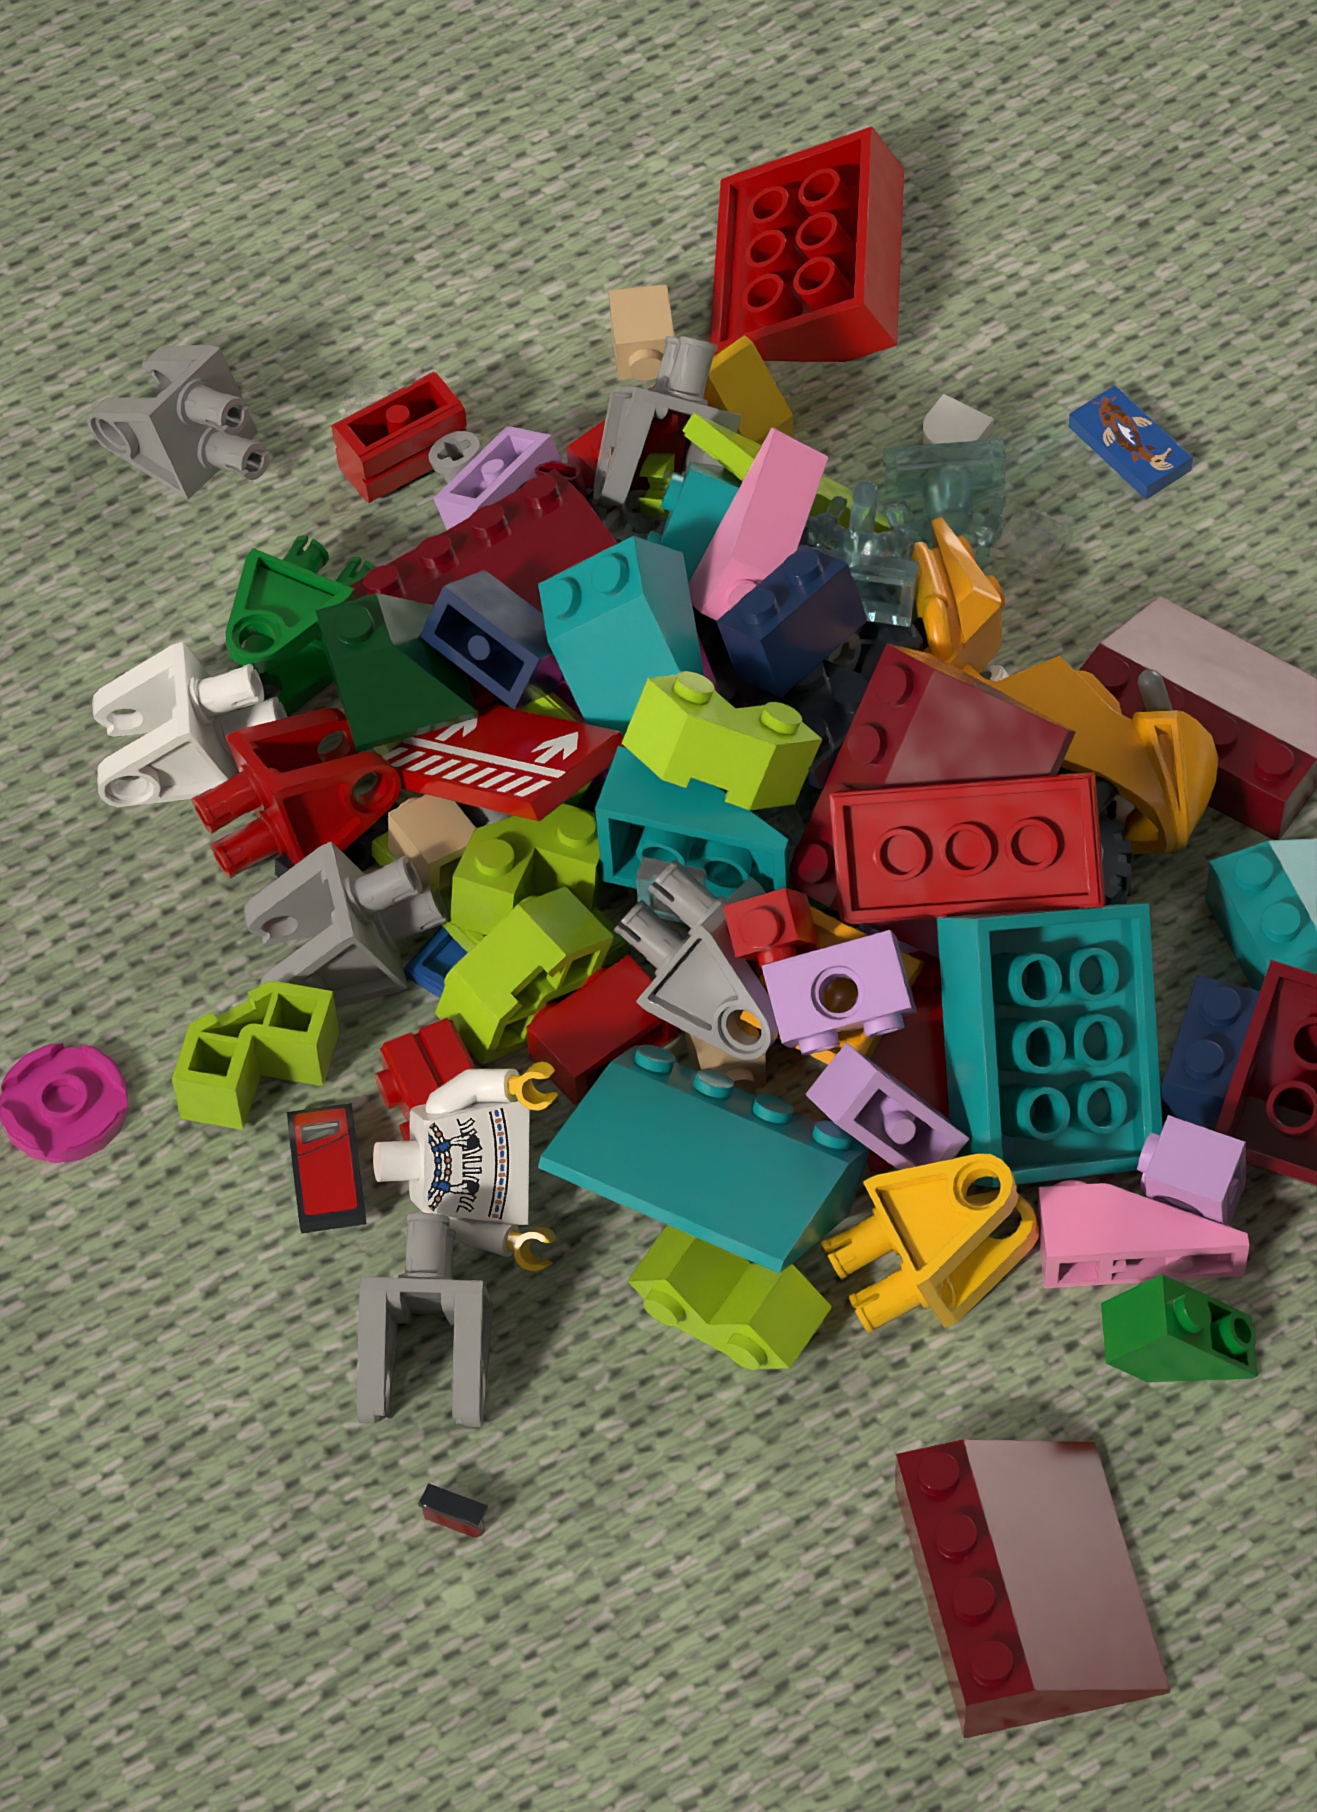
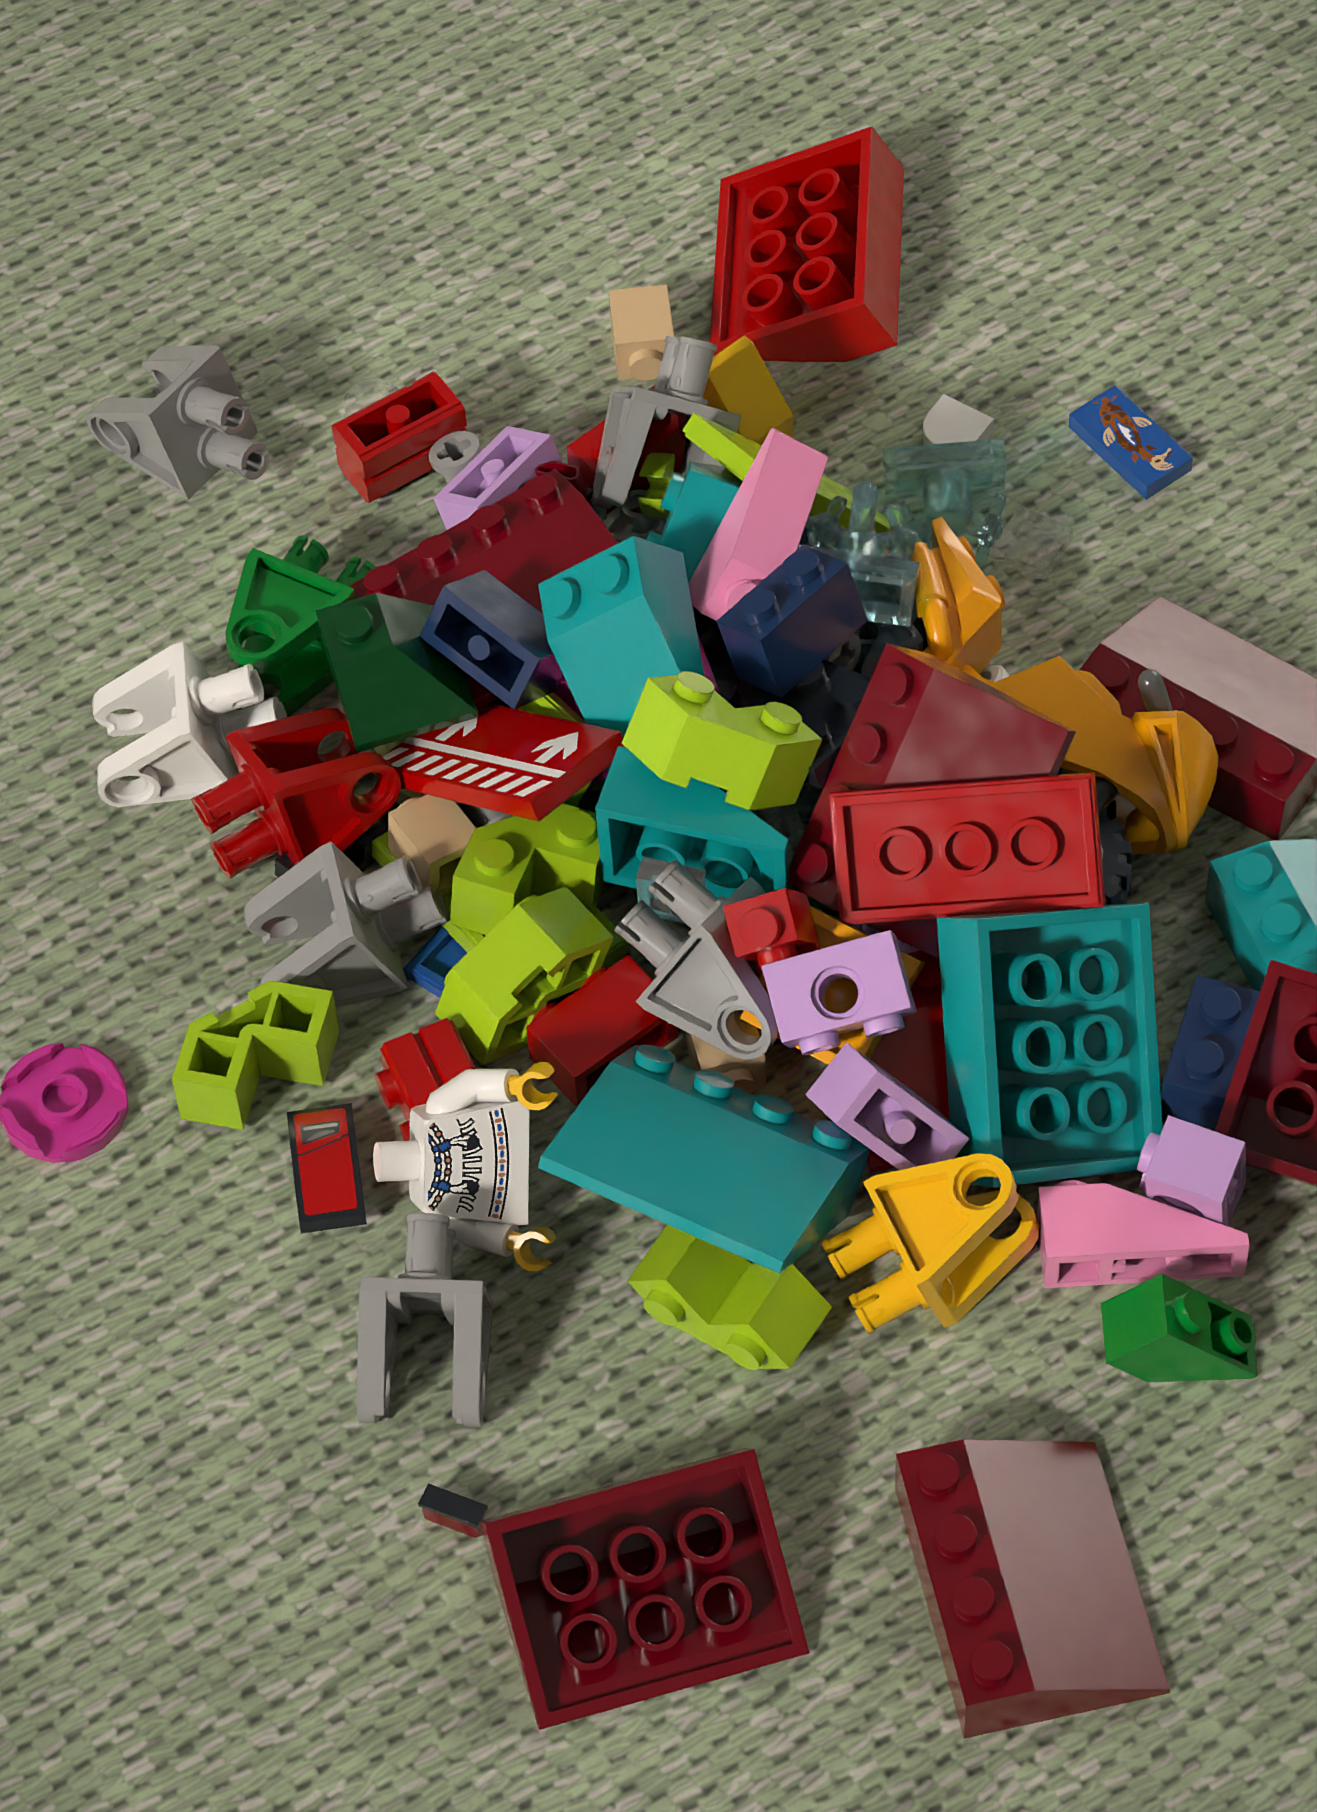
(644, 1587): none -> dark red slope

